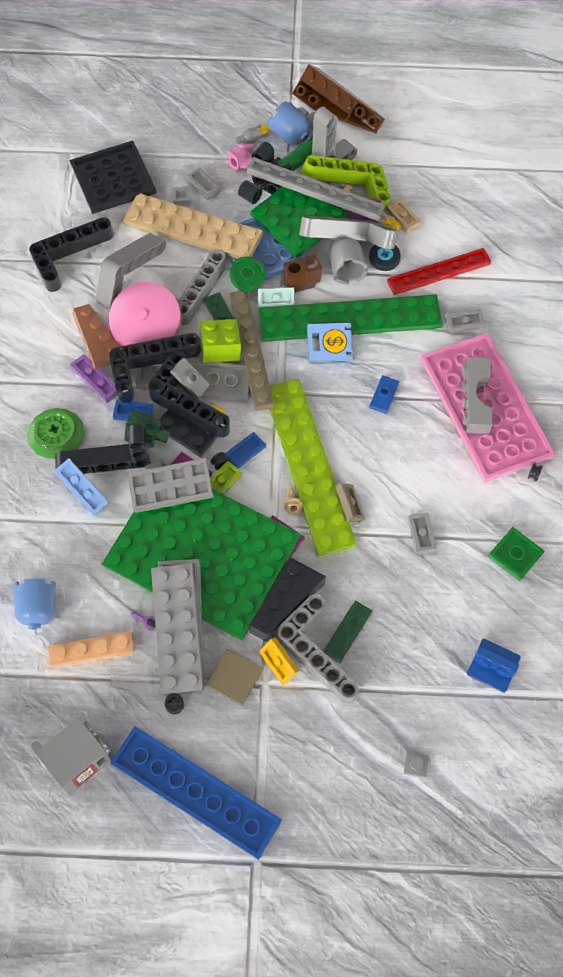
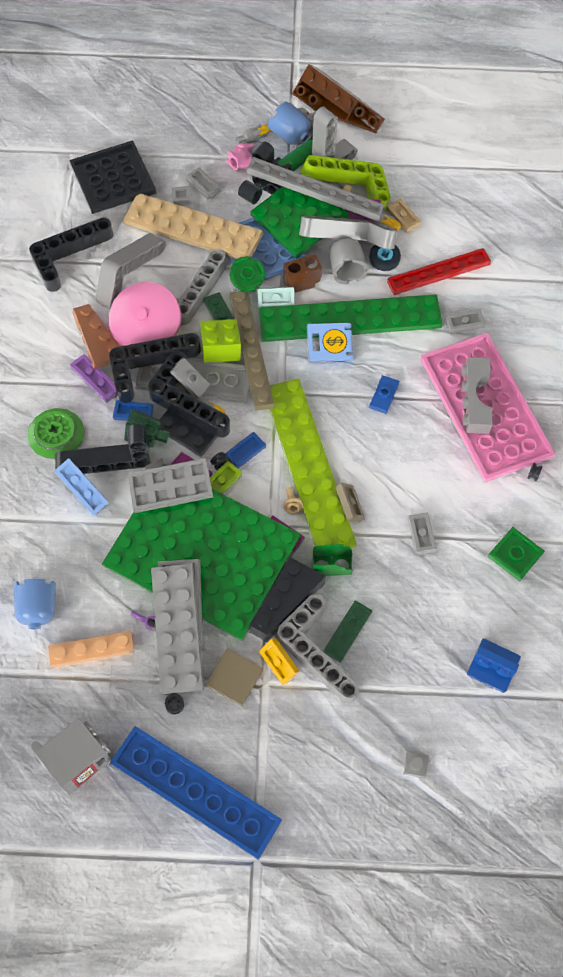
(337, 552): none -> green piece

